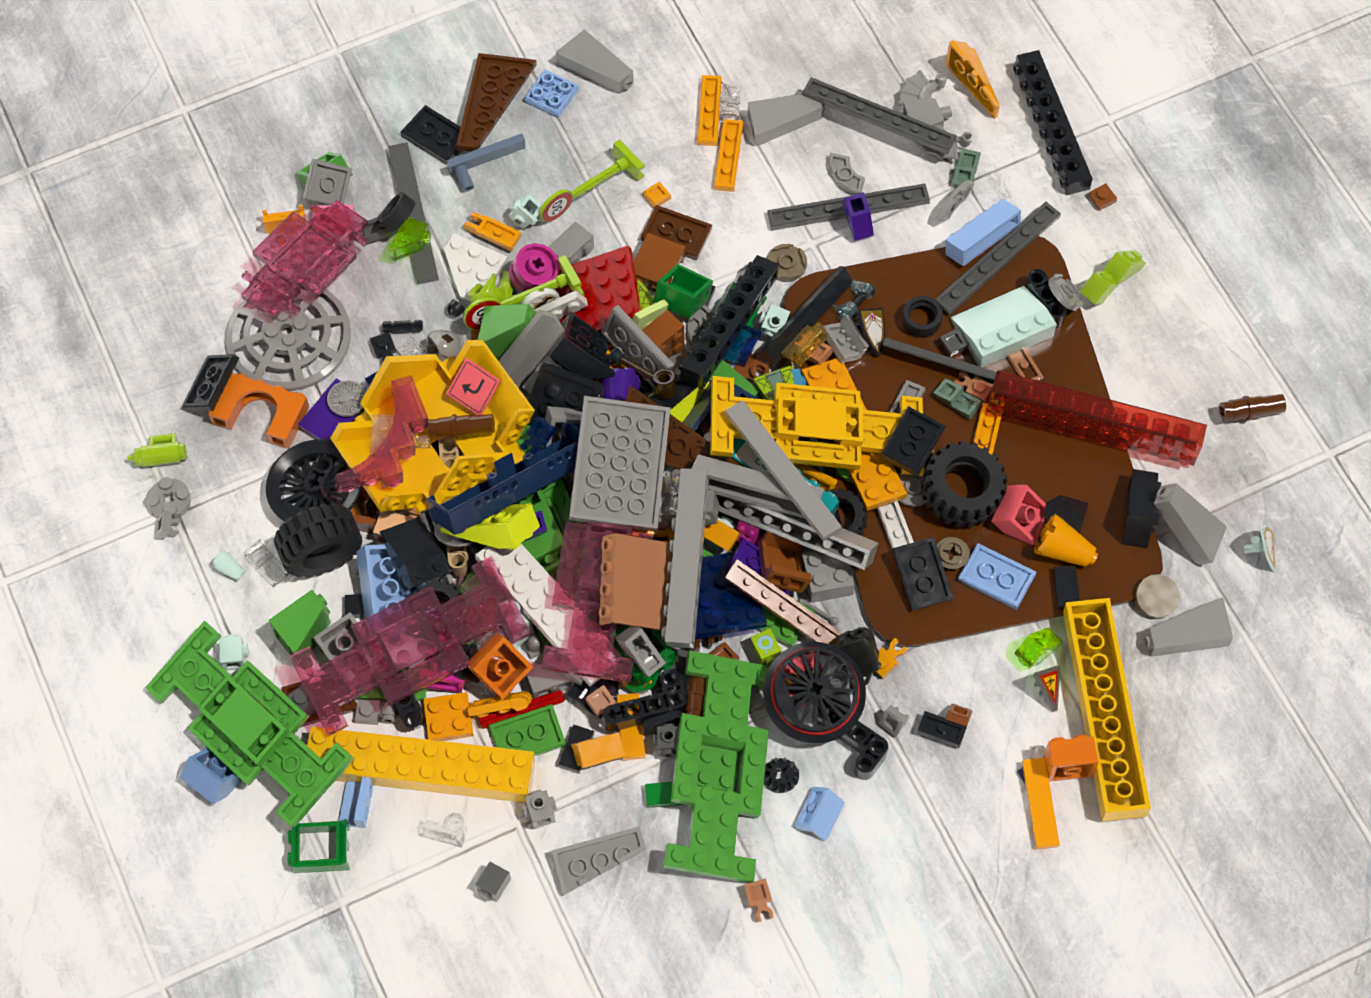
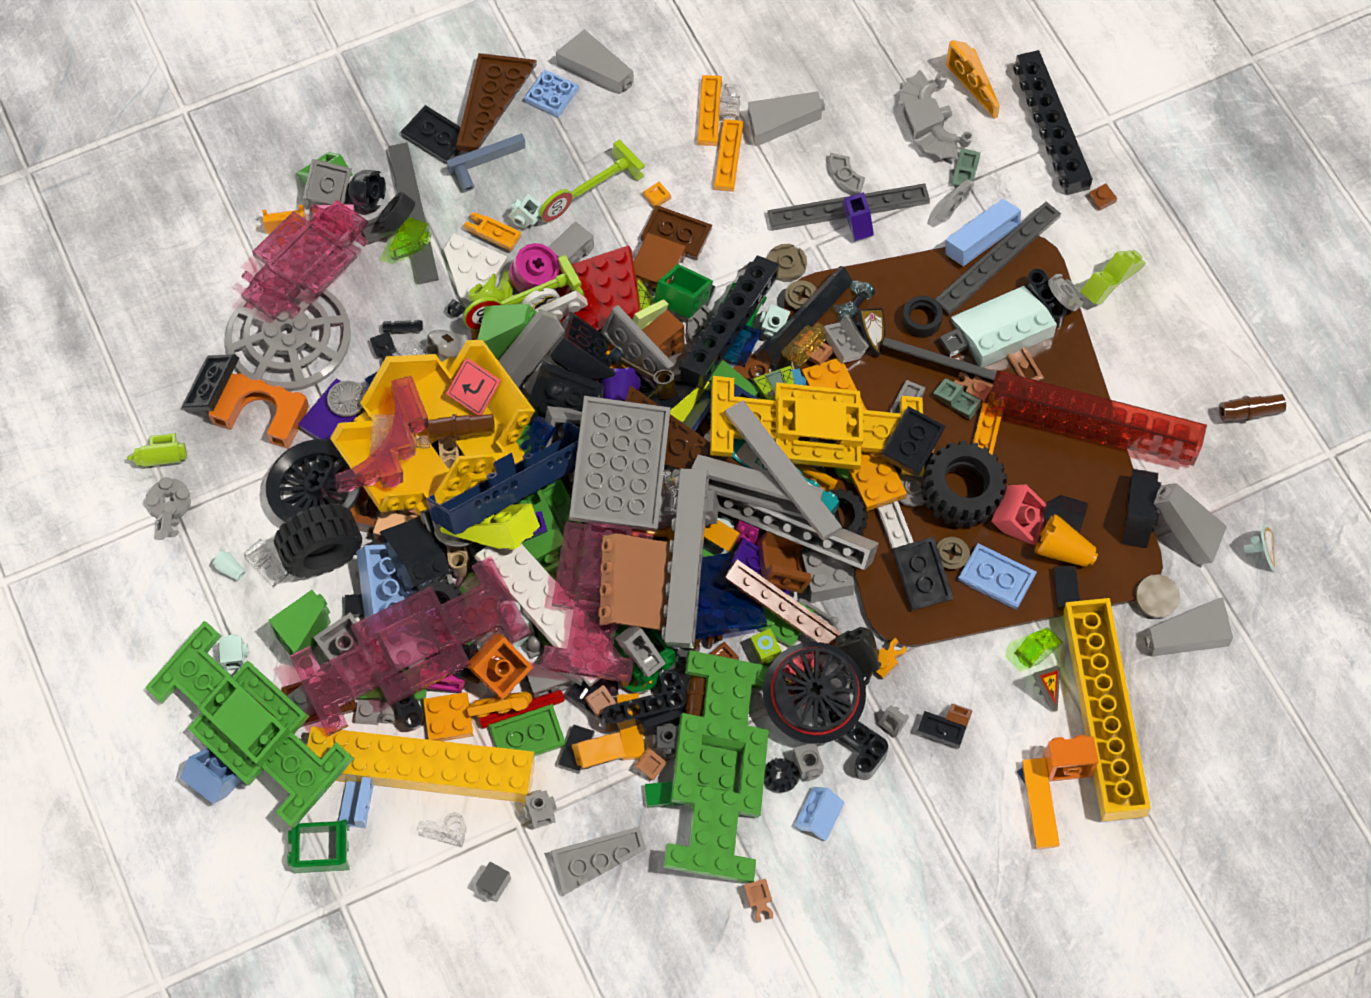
(367, 189): none -> black cylinder
(650, 764): none -> nougat plate
(797, 288): none -> dark tan gear
(808, 752): none -> light grey brick
(879, 115): dark grey tile -> none

